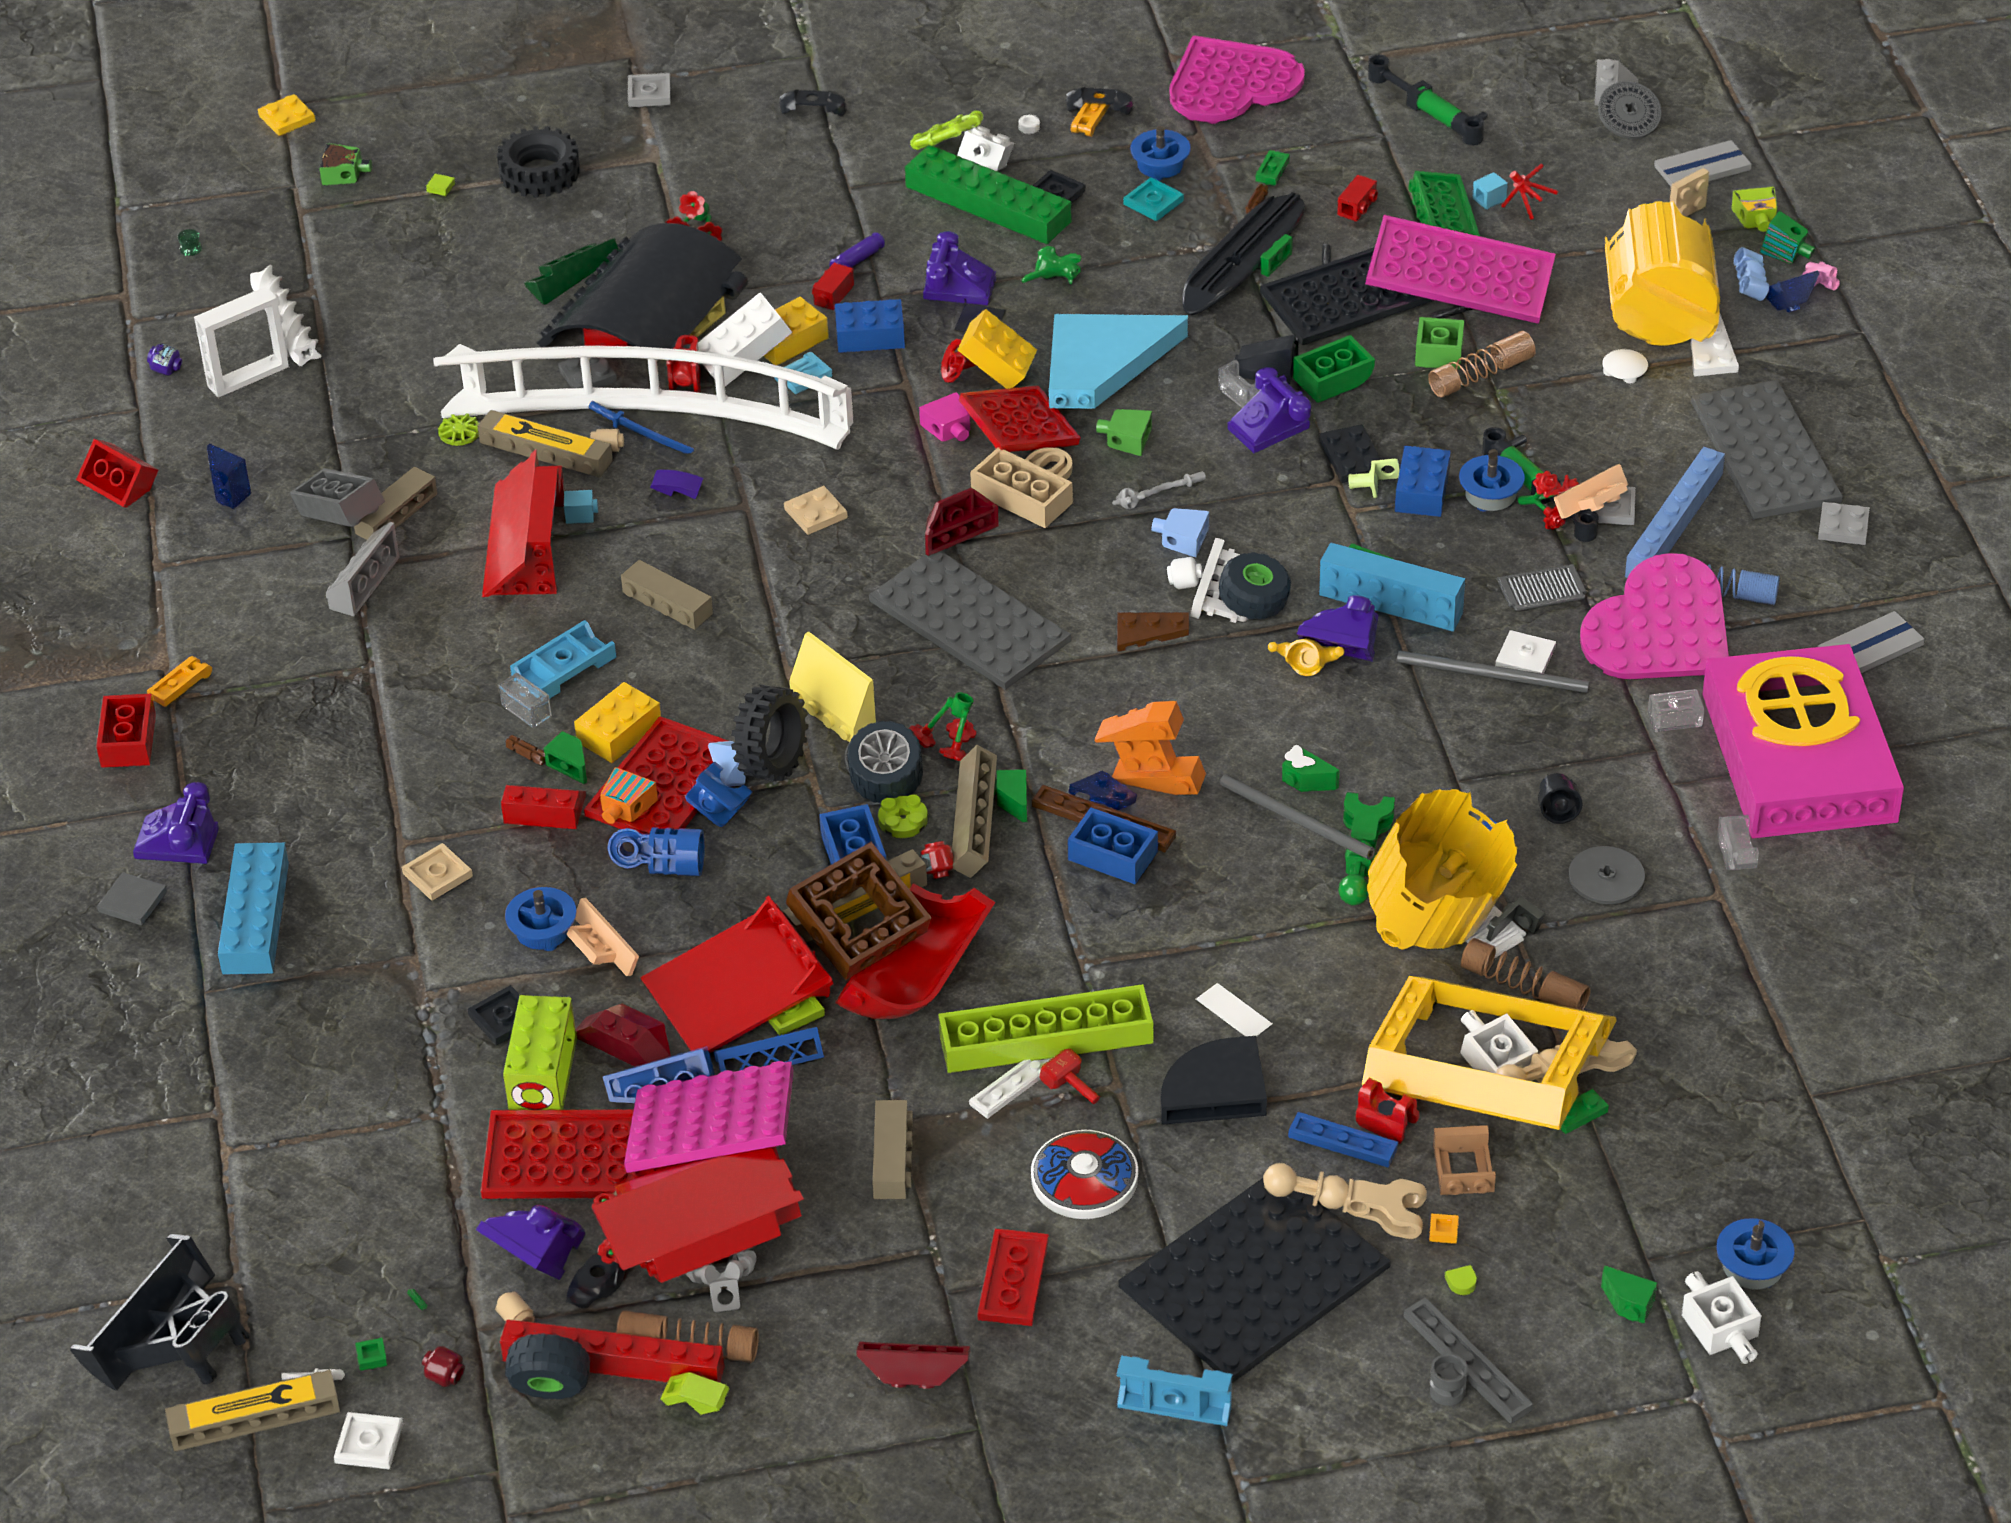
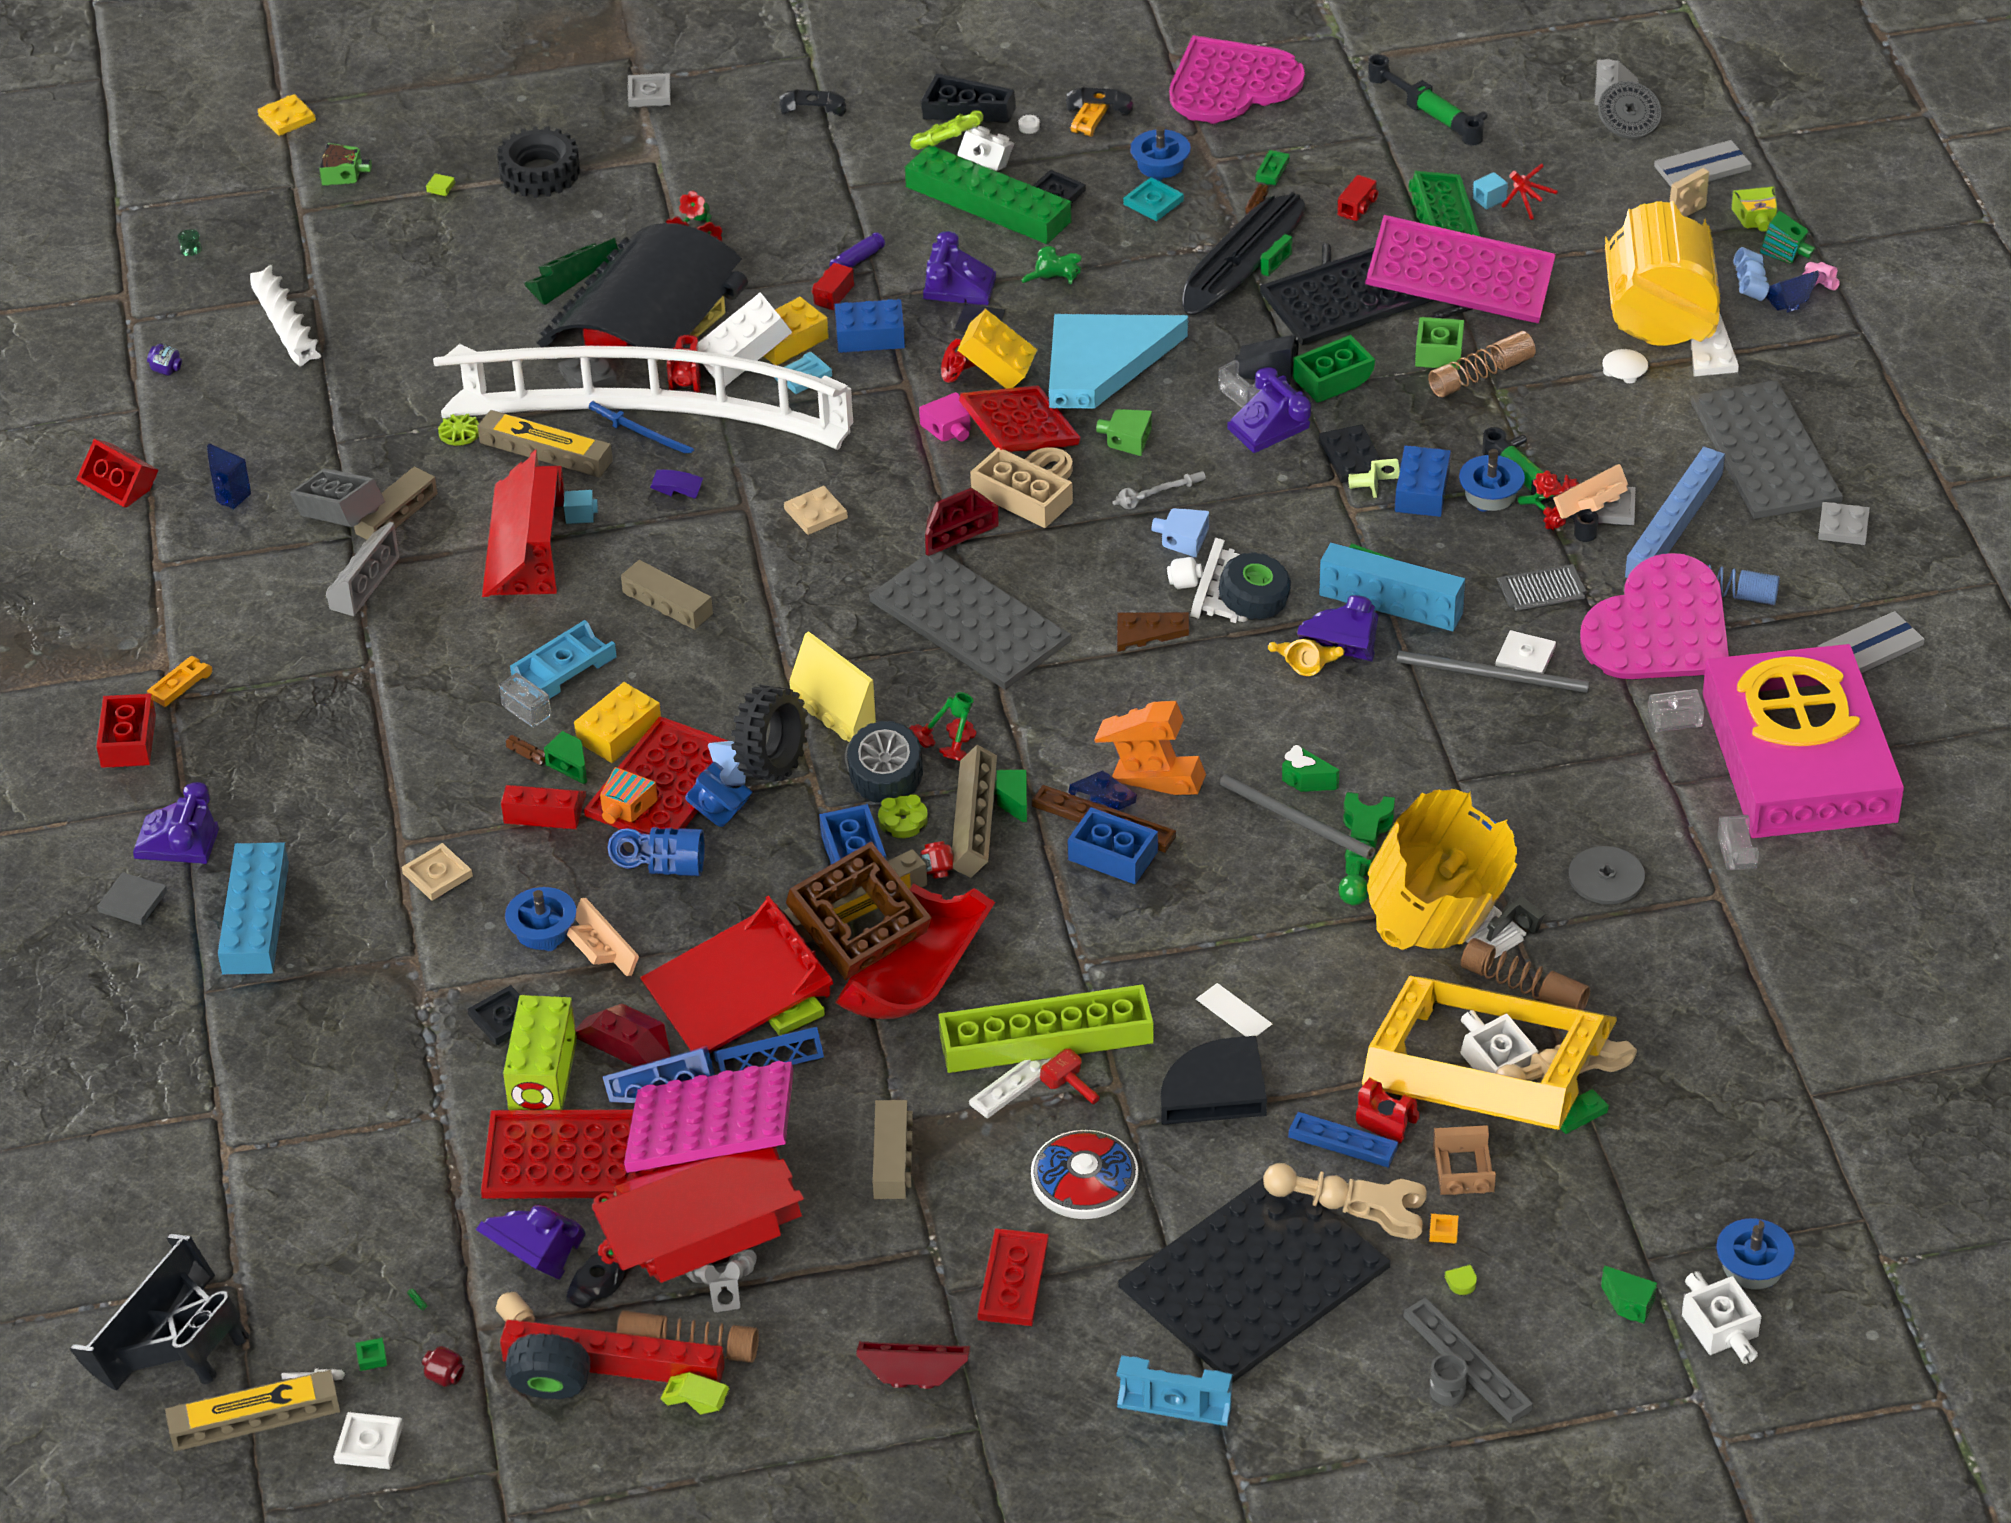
(231, 312): white window -> none
(610, 436): tan brick -> none
(957, 96): none -> black wedge
(1559, 798): black piece -> none

